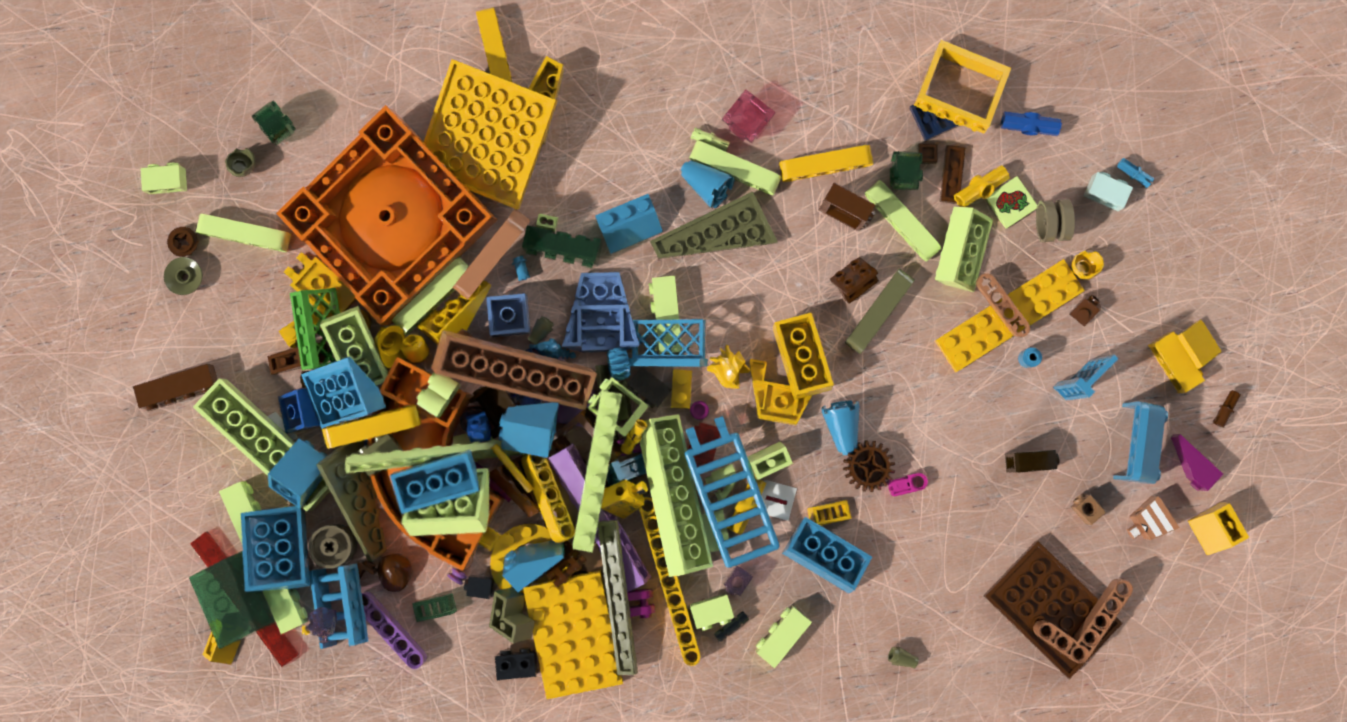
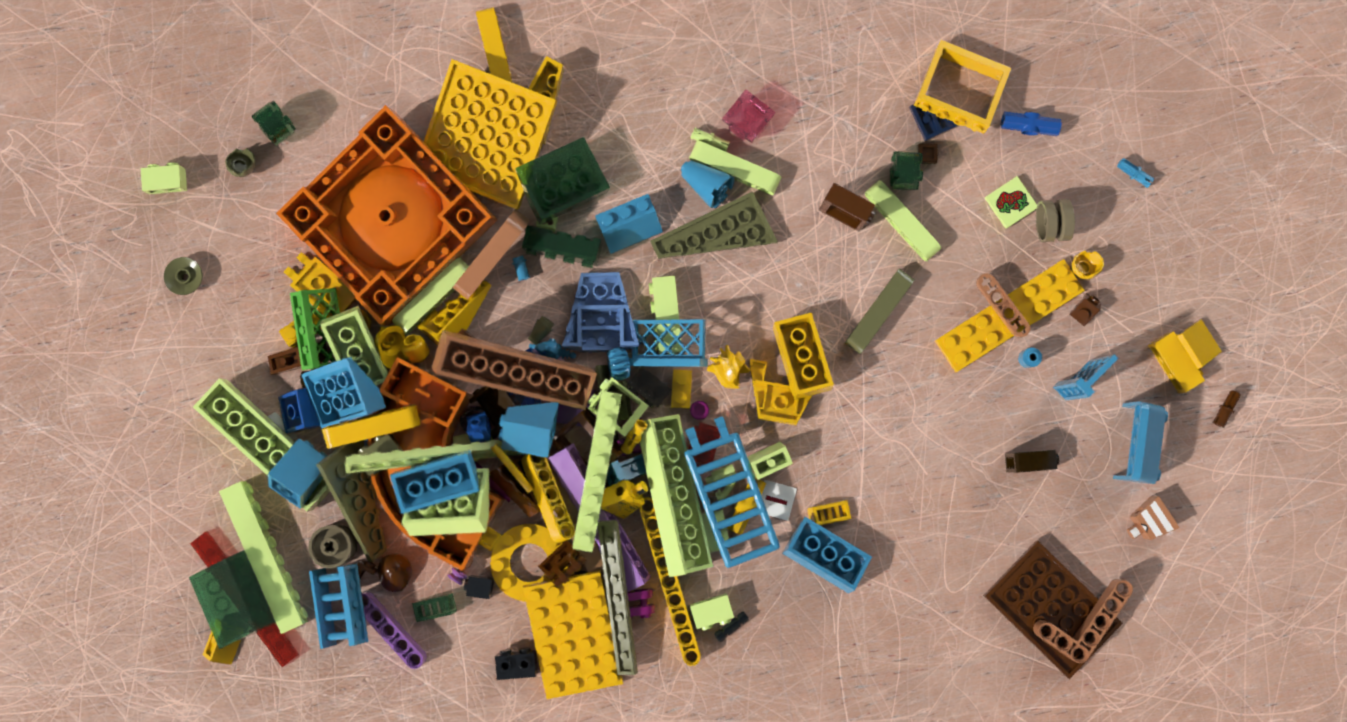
(174, 387): reddish brown brick -> none
(182, 233): reddish brown gear -> none
(243, 233): yellowish green beam -> none
(275, 549): dark azure slope -> none
(321, 623): clear purple piece -> none
(438, 394): yellowish green brick -> none
(508, 315): medium blue brick -> none
(508, 616): olive brick -> none
(530, 562): dark azure slope -> none
(562, 180): none -> clear green slope
(737, 572): clear purple brick -> none
(782, 636): yellowish green brick -> none
(826, 163): yellow beam -> none
(843, 424): dark azure cone -> none
(855, 279): reddish brown bracket -> none
(867, 475): reddish brown gear -> none
(900, 657): olive cone -> none
(905, 485): dark pink piece -> none
(952, 173): reddish brown tile -> none
(964, 248): yellowish green slope -> none
(981, 186): yellow piece -> none
(1095, 512): medium nougat brick -> none
(1108, 191): light aqua brick -> none
(1195, 465): magenta slope -> none
(1218, 528): yellow slope -> none

